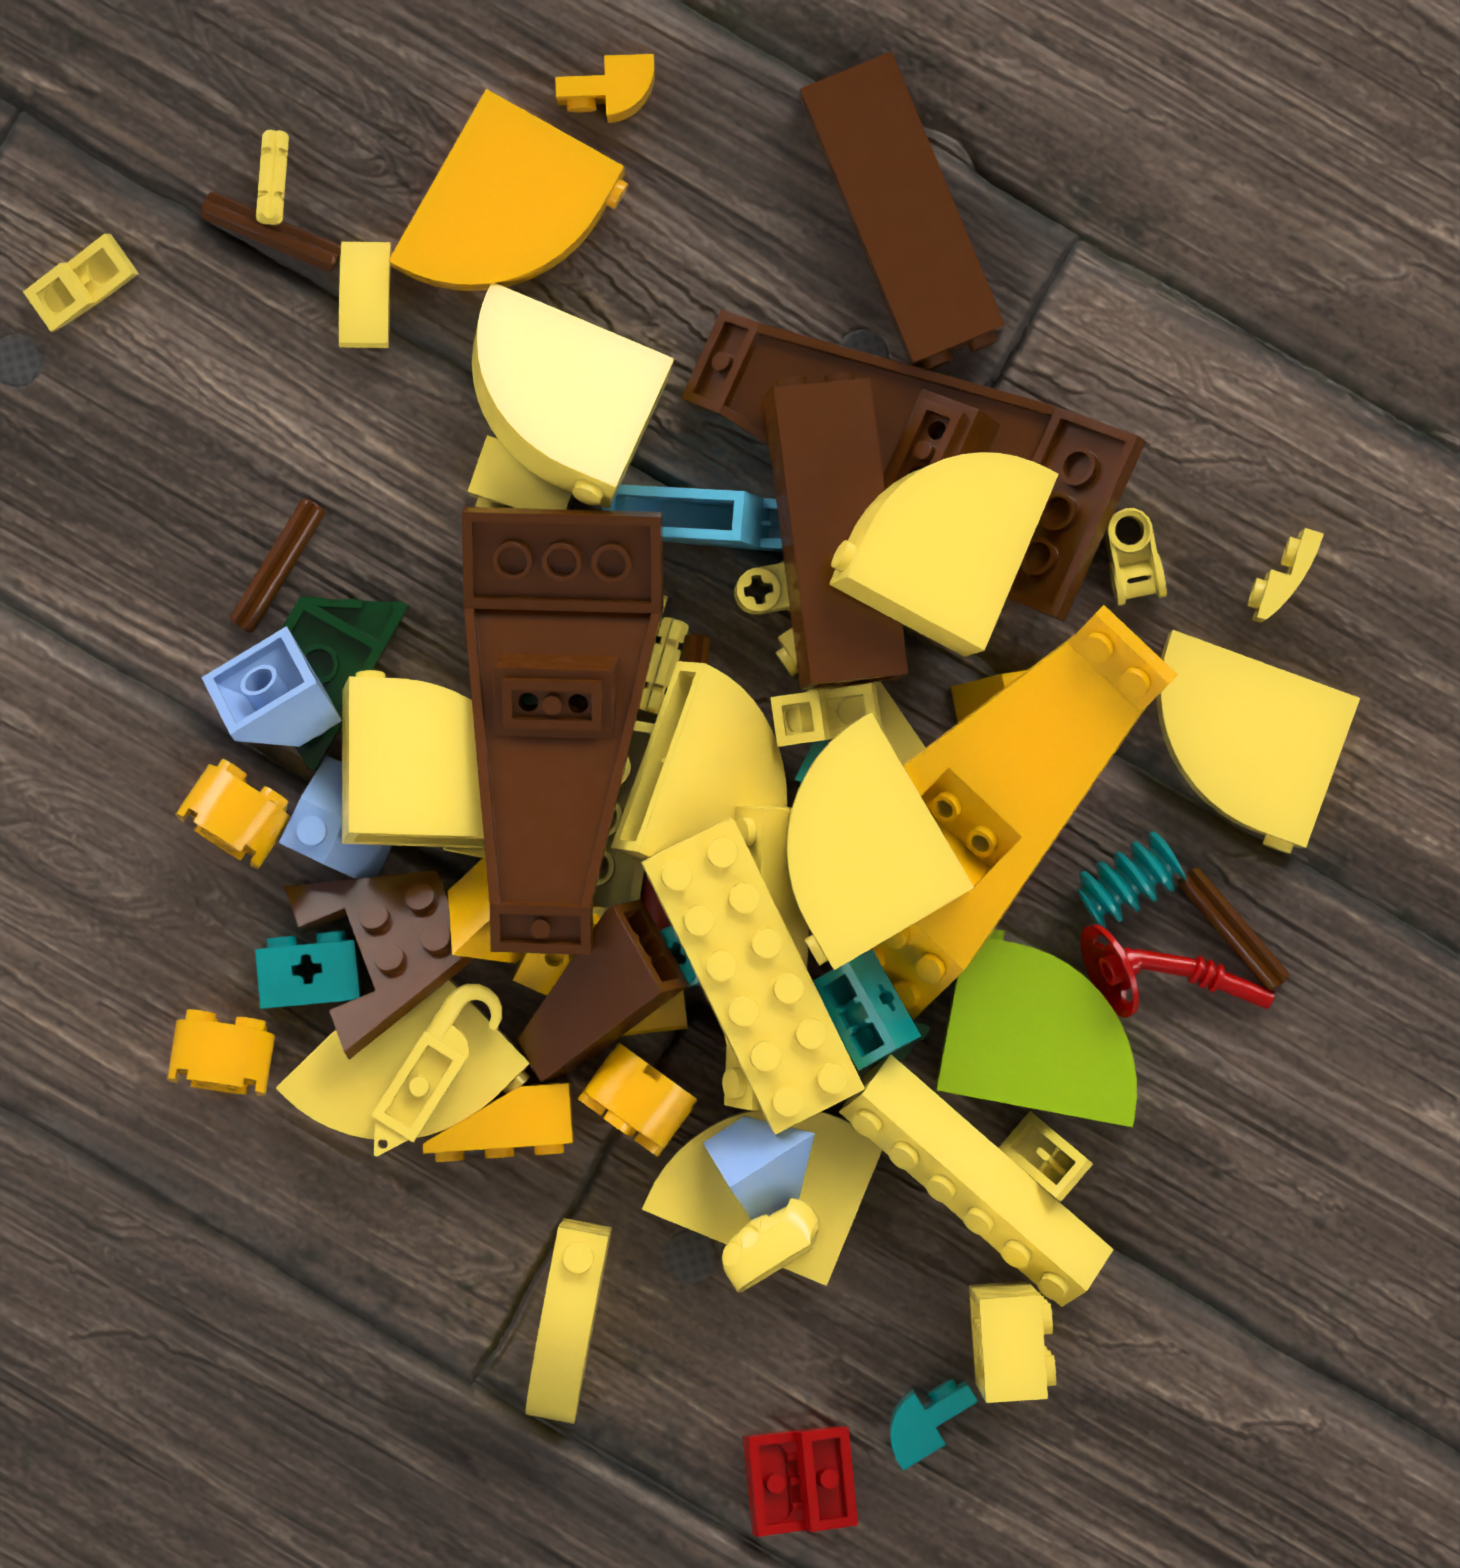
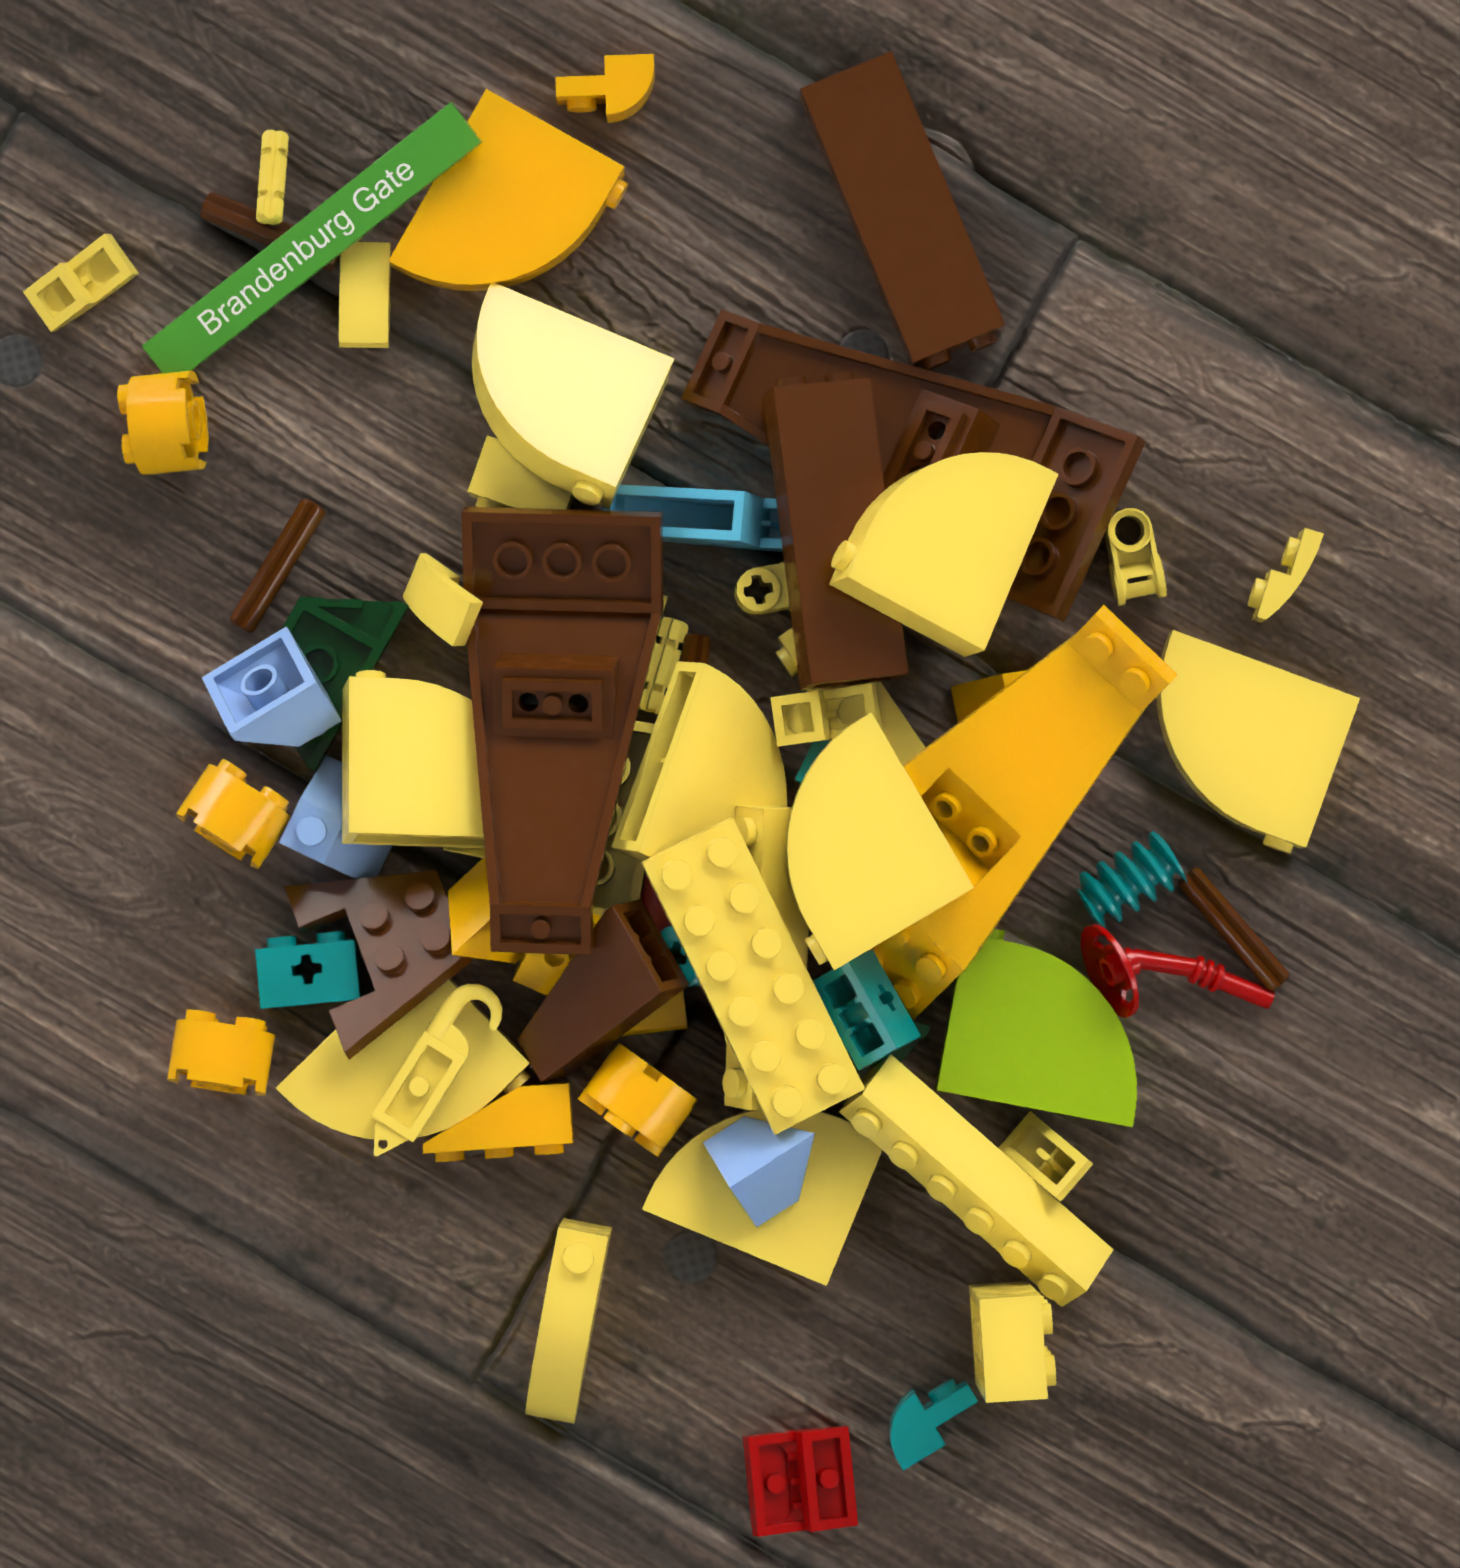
(163, 423): none -> yellow brick
(314, 242): none -> bright green tile
(440, 601): none -> light yellow slope
(770, 1244): light yellow piece -> none

